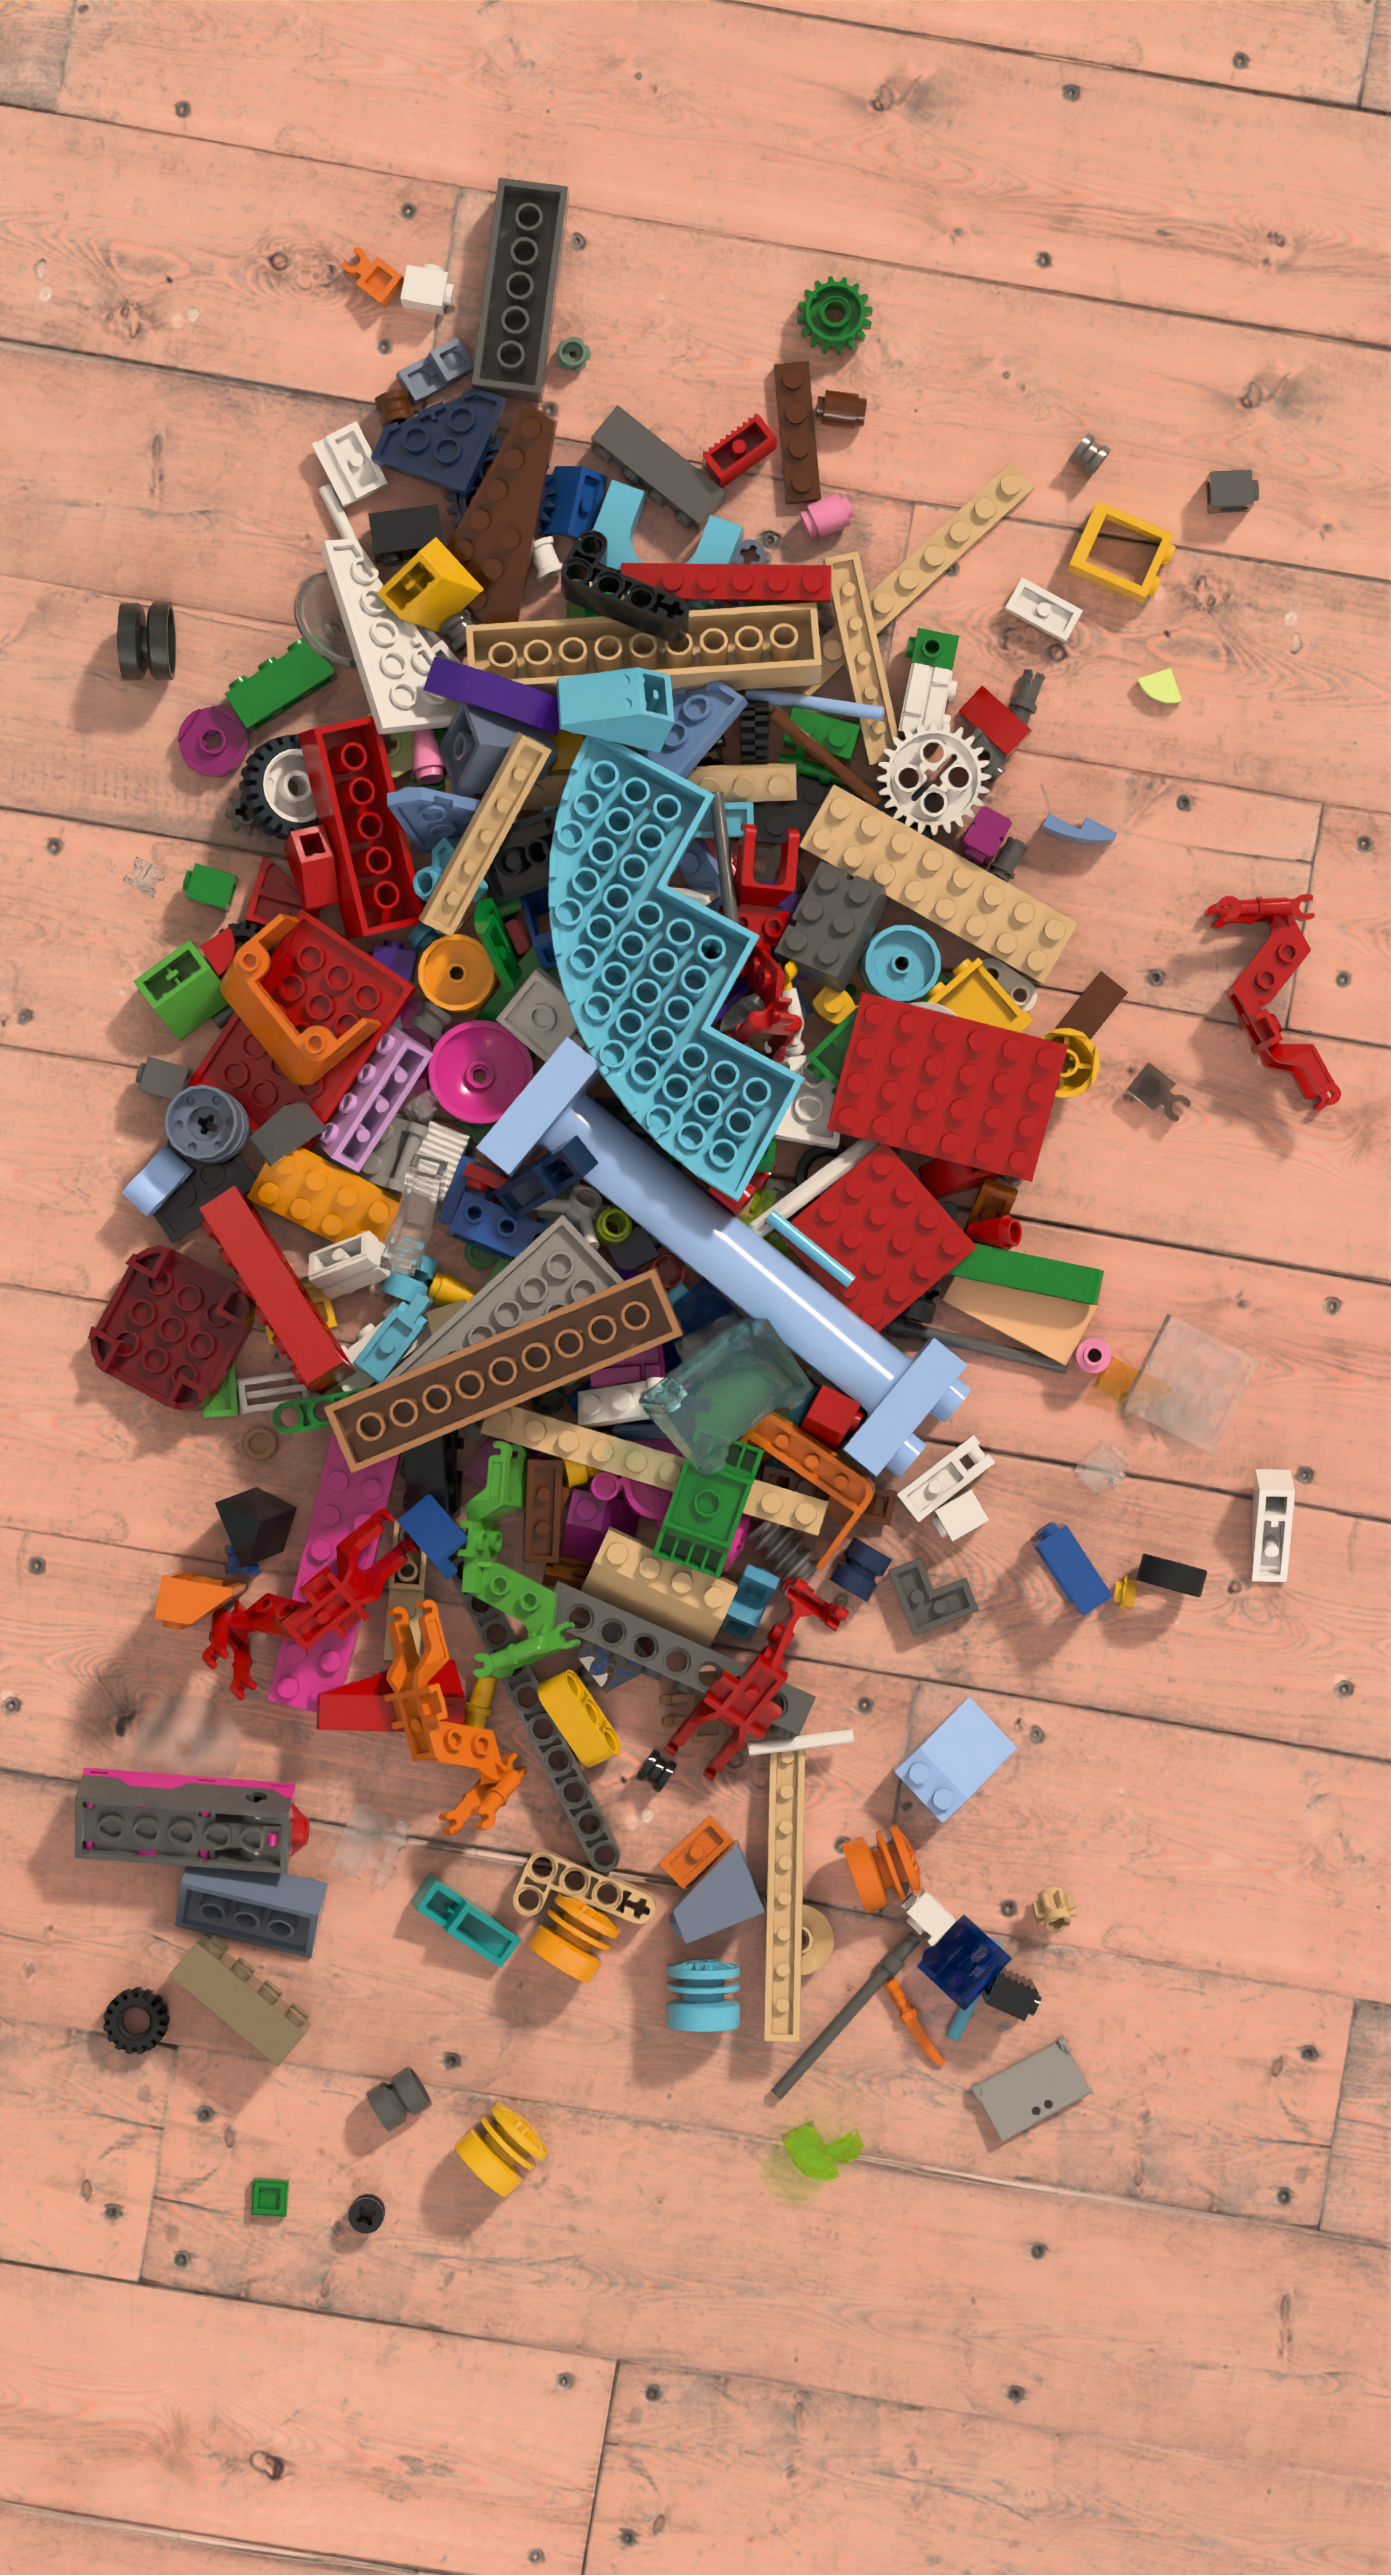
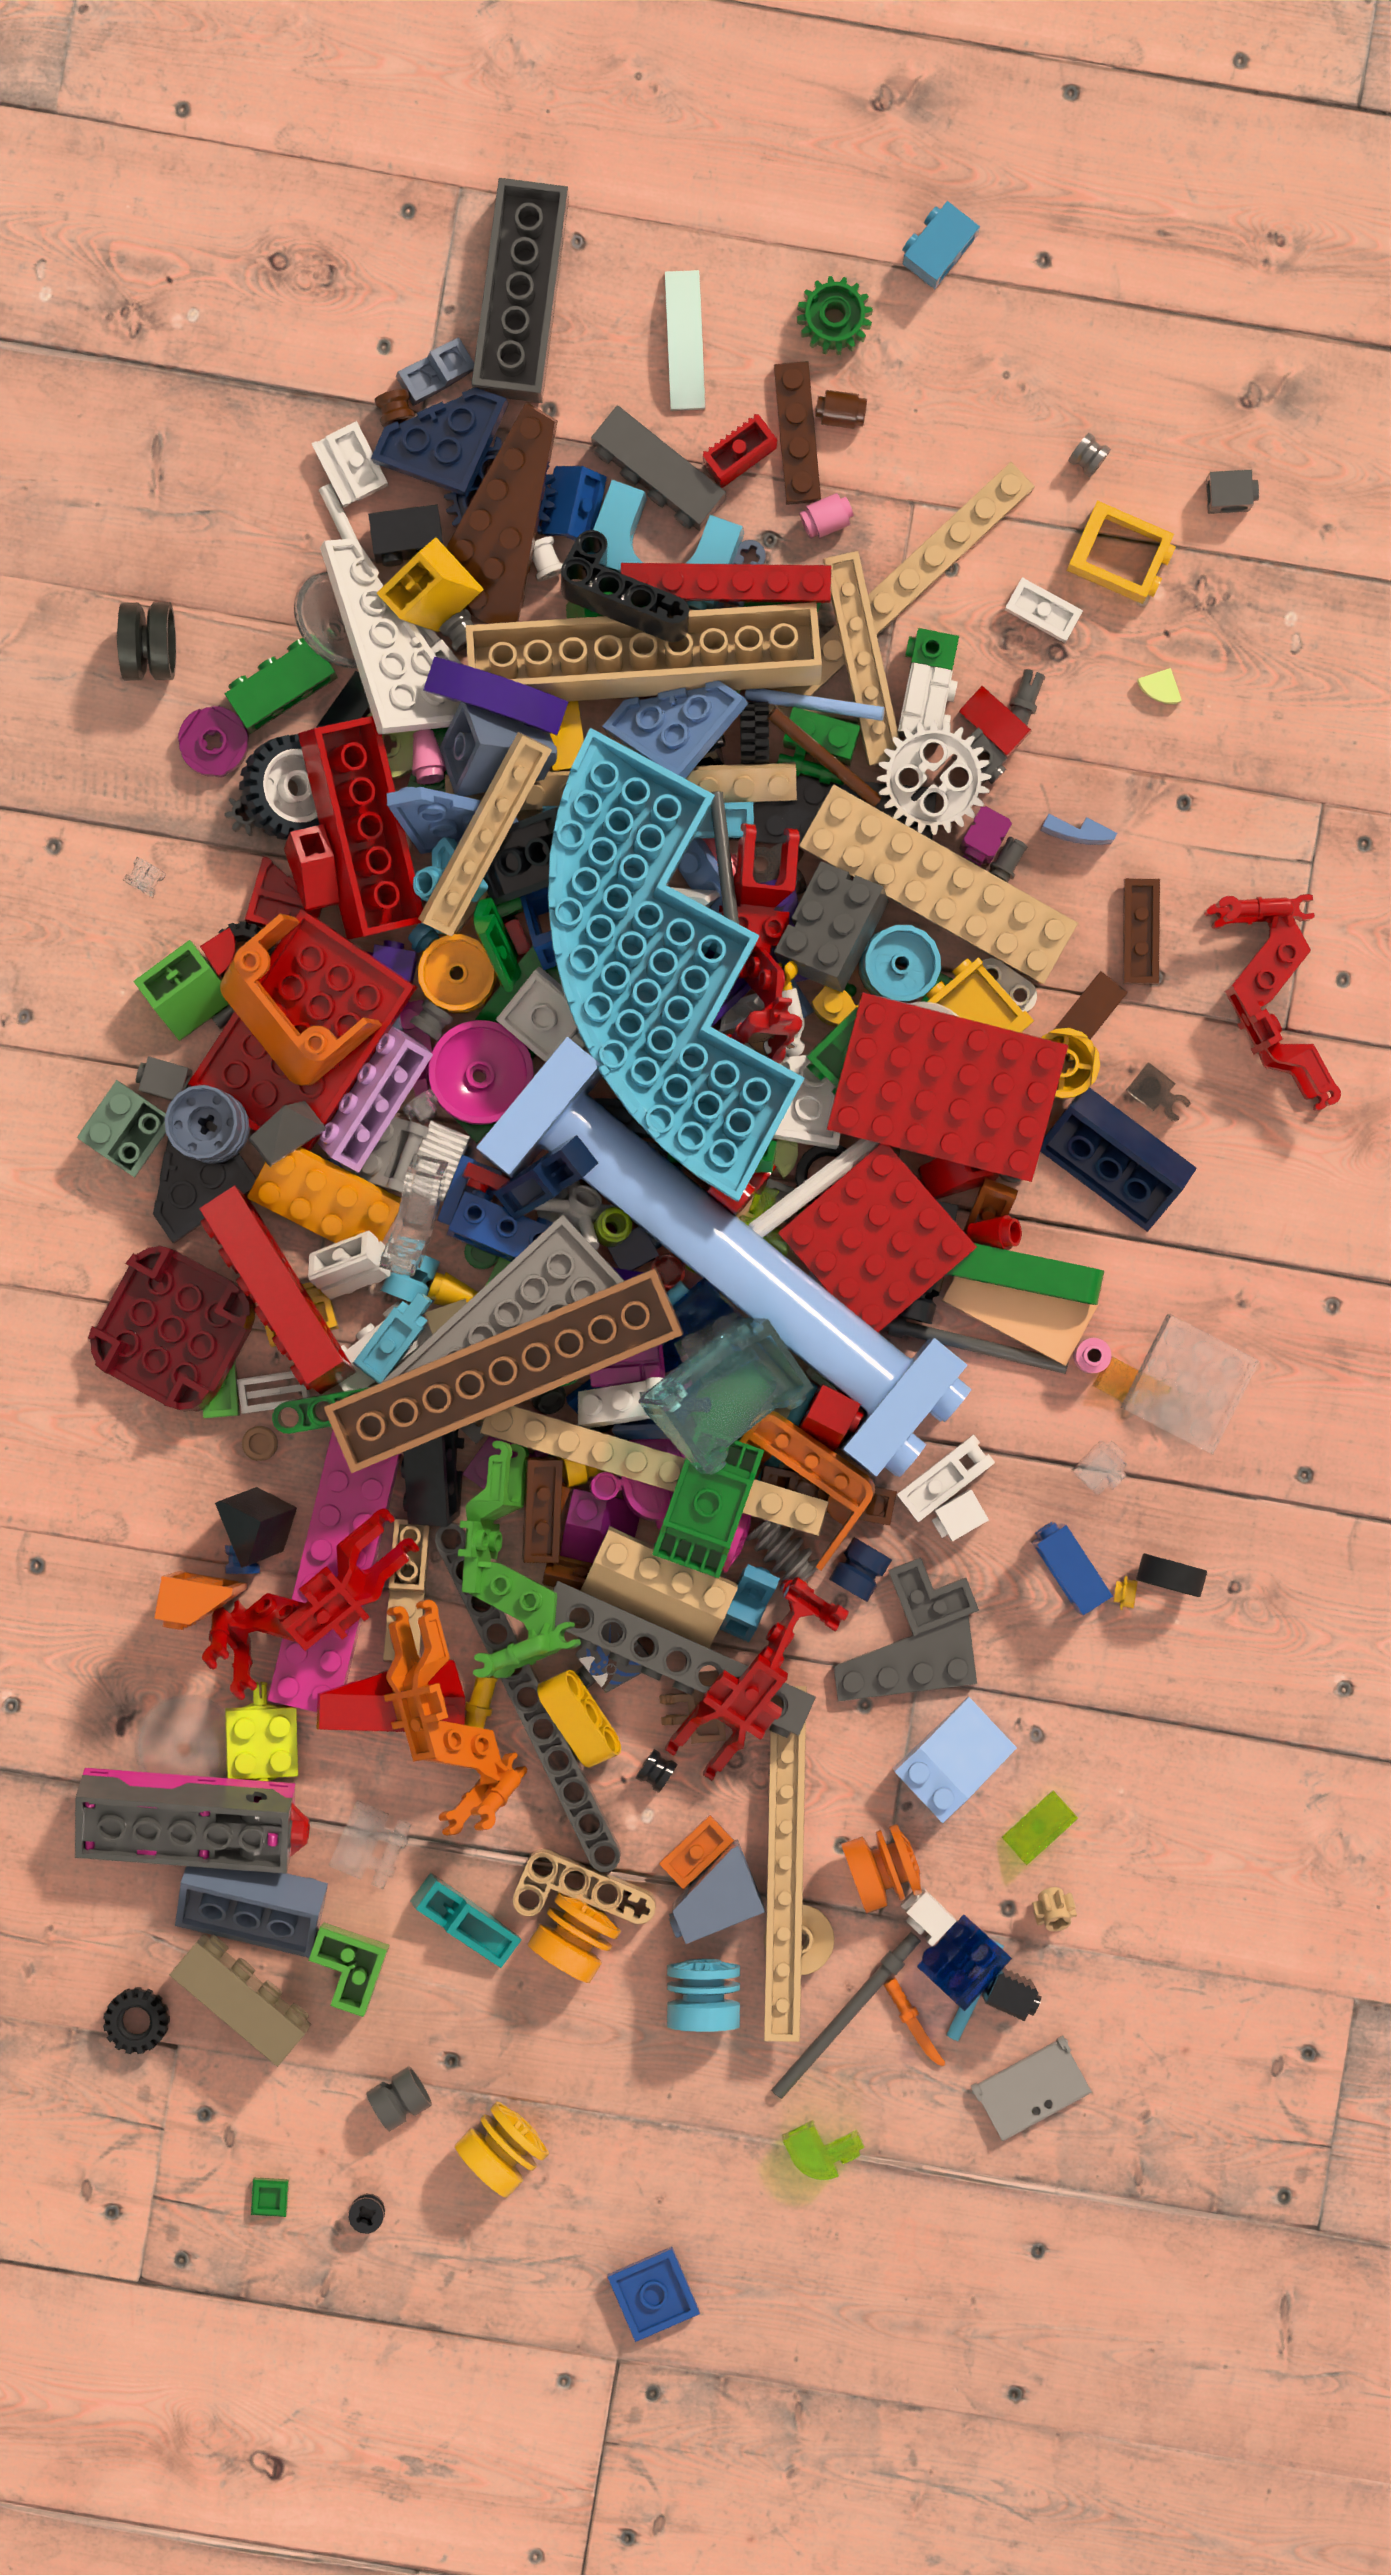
(124, 1128): none -> sand green slope
(157, 1181): light blue axle -> none
(210, 887): green brick -> none
(261, 1739): none -> neon yellow plate
(349, 704): none -> black slope
(358, 1960): none -> bright green brick
(375, 279): orange plate -> none
(427, 289): white brick -> none
(434, 1533): blue panel -> none
(572, 345): sand green plate -> none
(618, 706): medium azure slope -> none
(653, 2294): none -> blue plate
(685, 340): none -> light aqua slope
(785, 1156): none -> yellowish green tile
(801, 1742): white bar -> none
(810, 1248): medium azure bar -> none
(913, 1664): none -> dark grey wing
(940, 244): none -> dark azure brick
(1039, 1827): none -> clear neon green slope
(1117, 1158): none -> dark blue slope
(1141, 931): none -> reddish brown plate
(1271, 1524): white slope -> none

